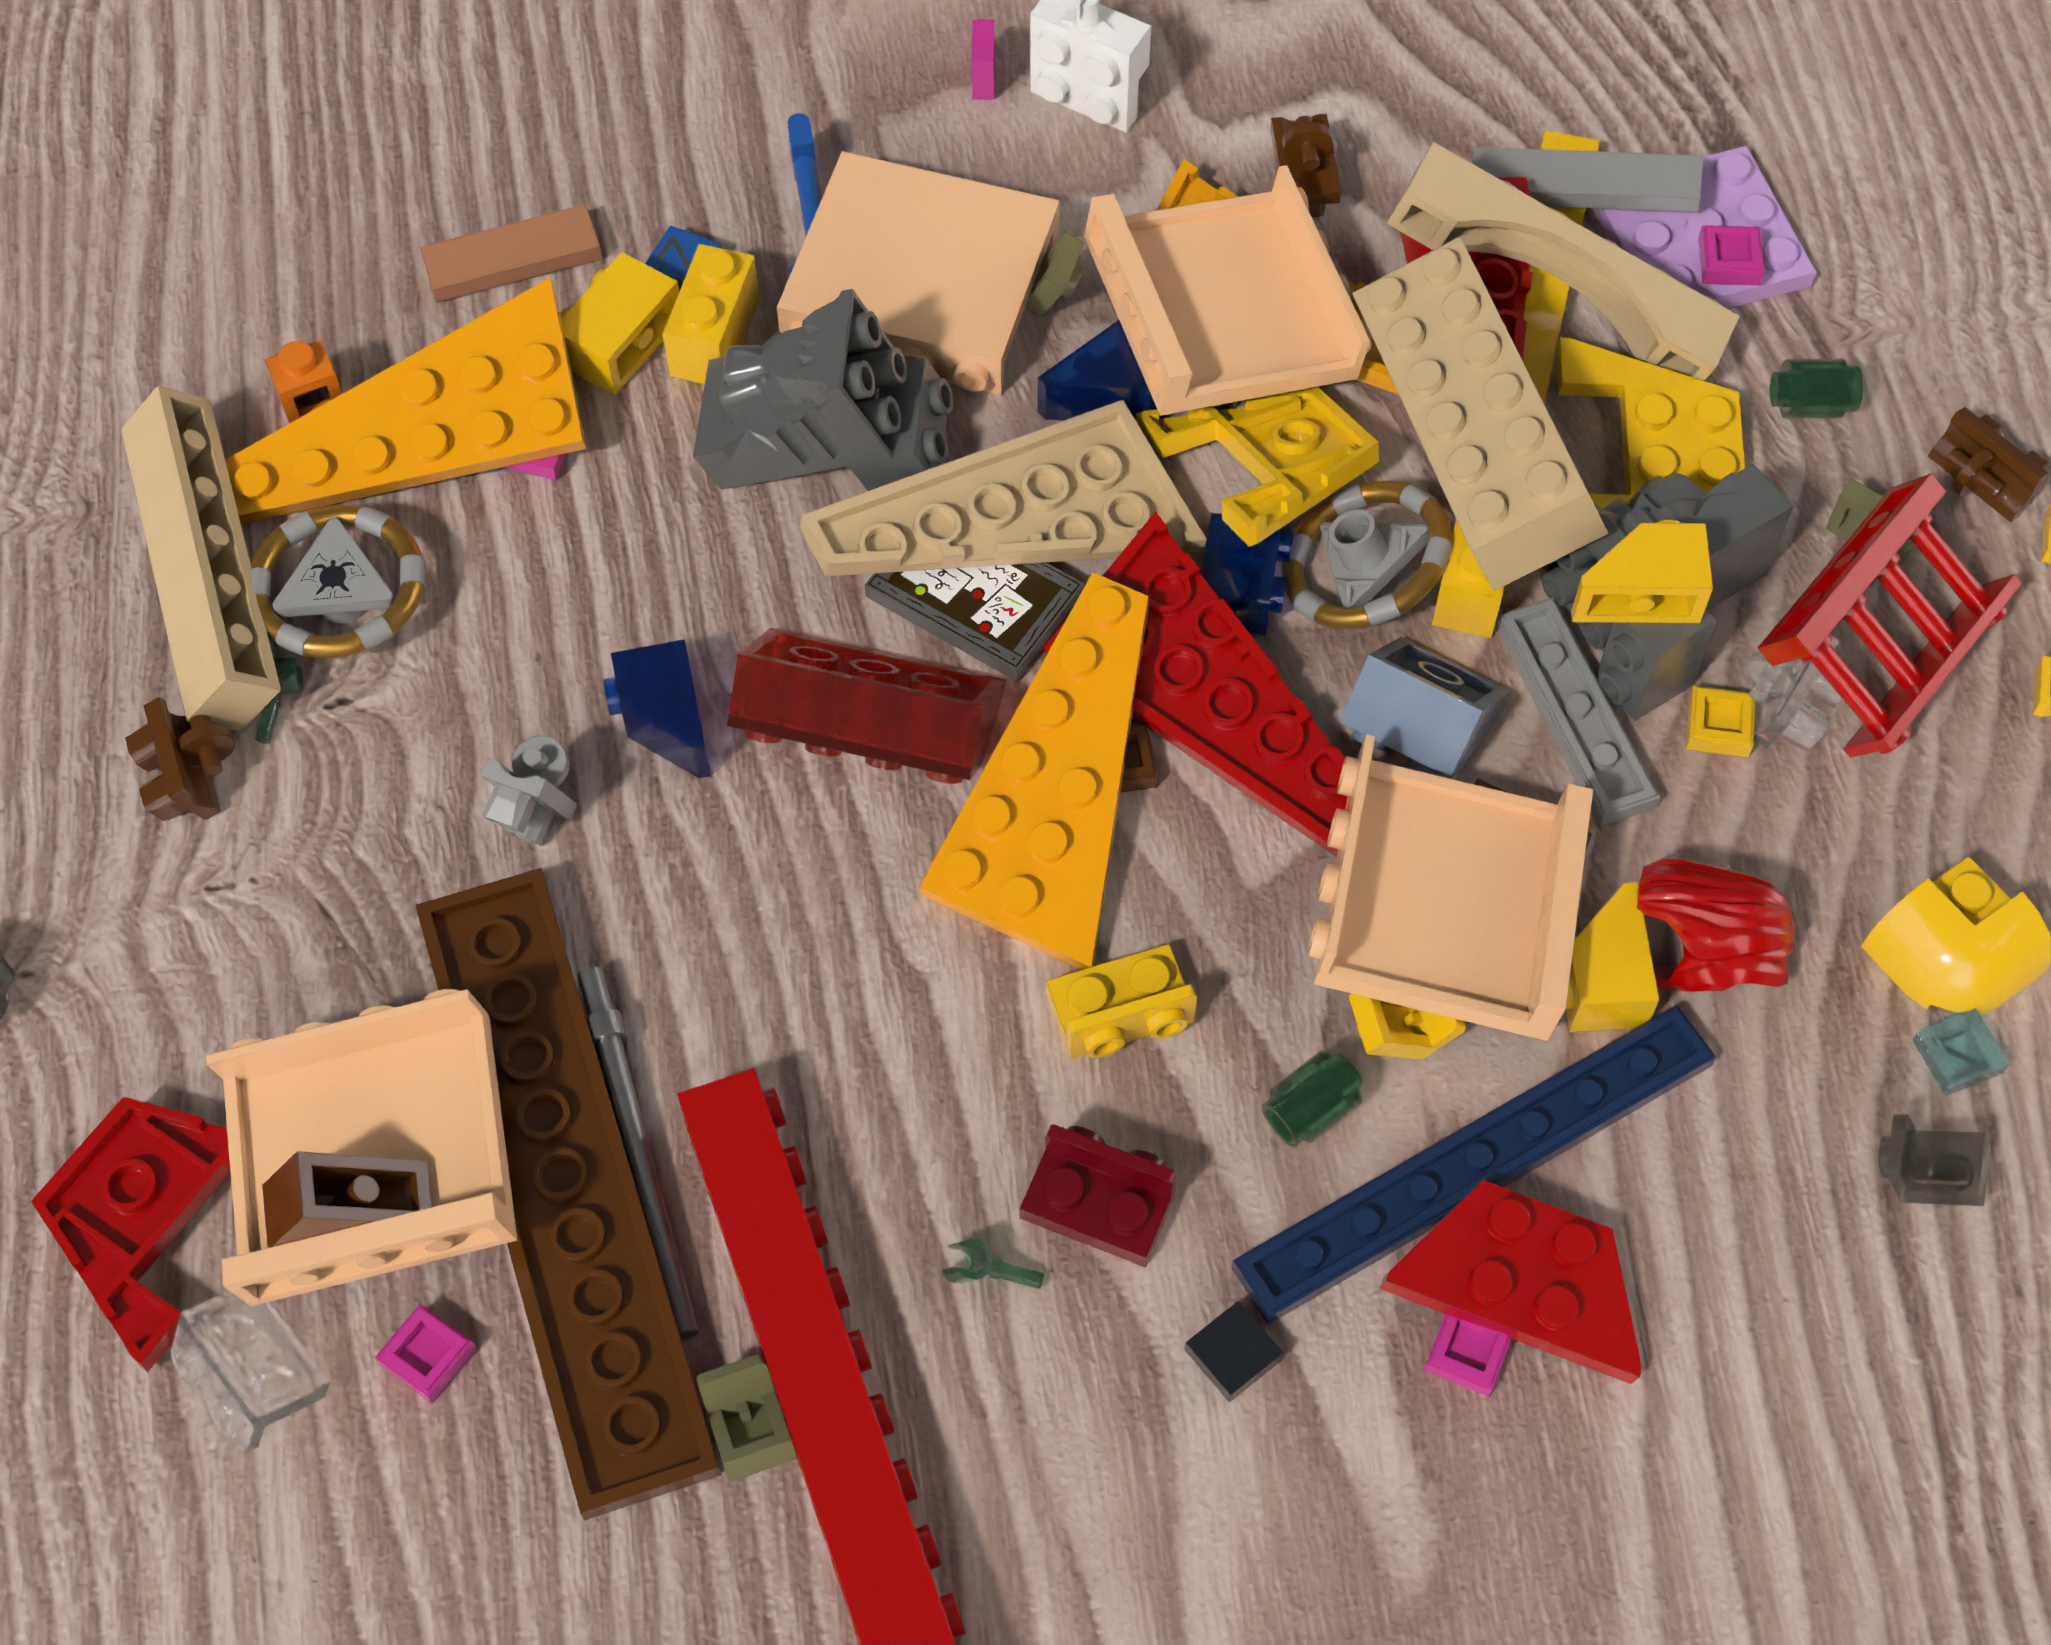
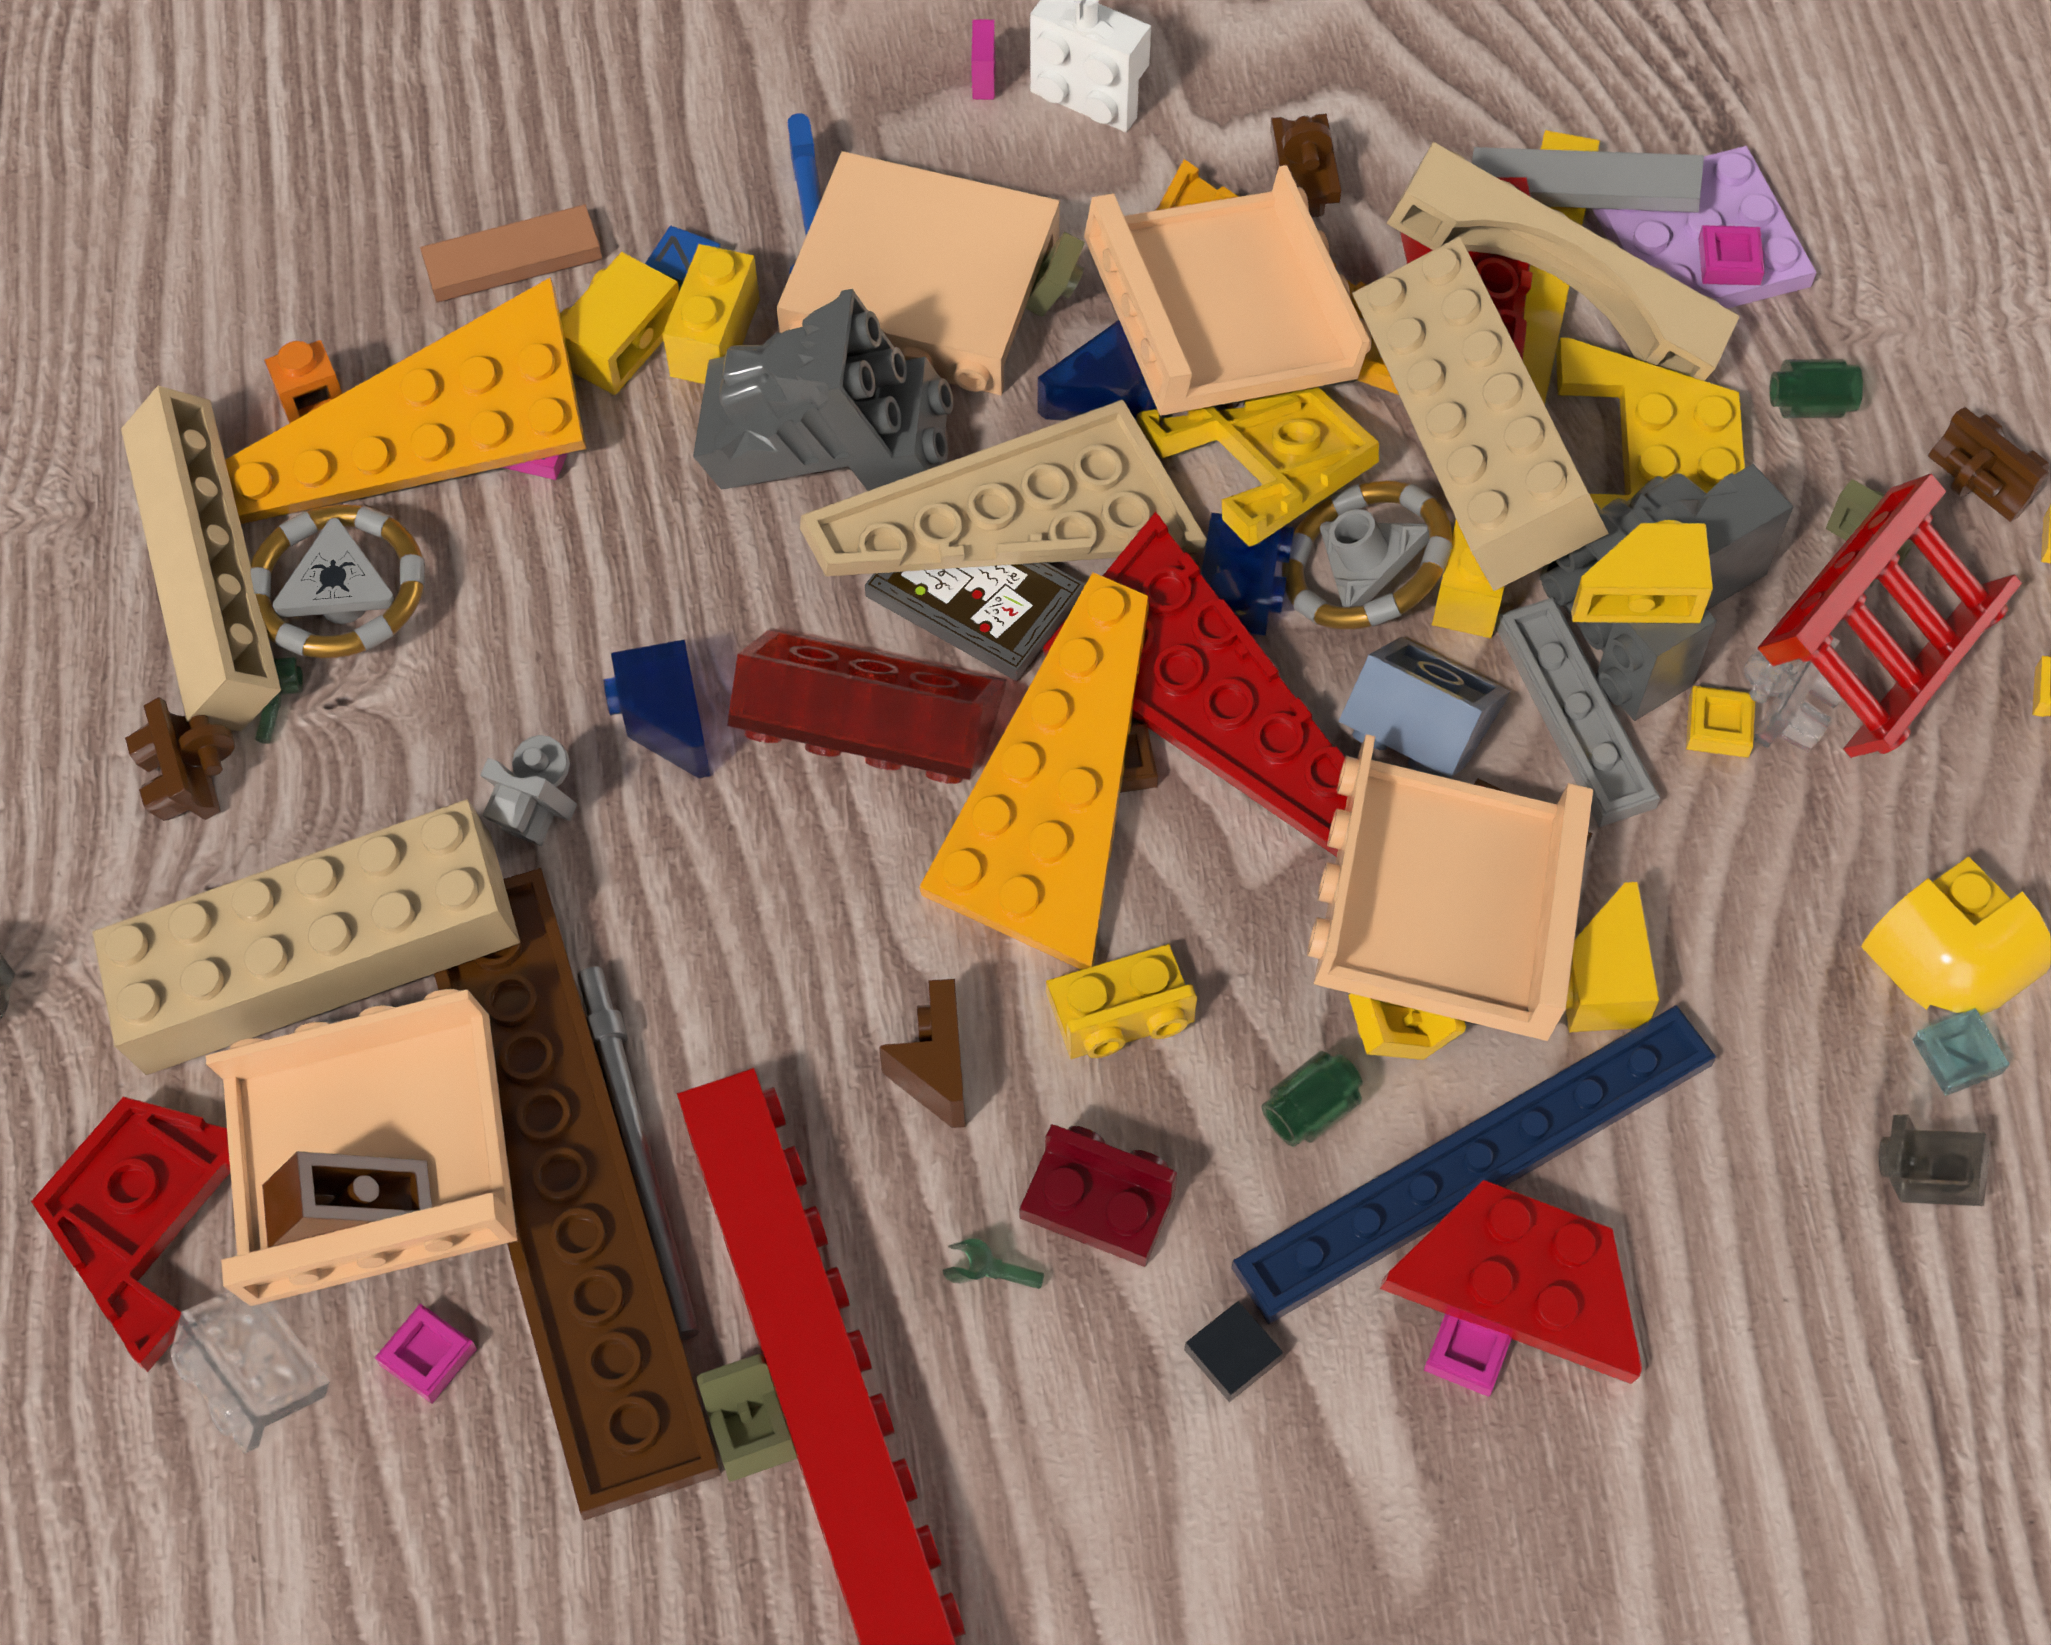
(304, 938): none -> tan brick
(932, 1066): none -> reddish brown slope
(1728, 922): red hair -> none

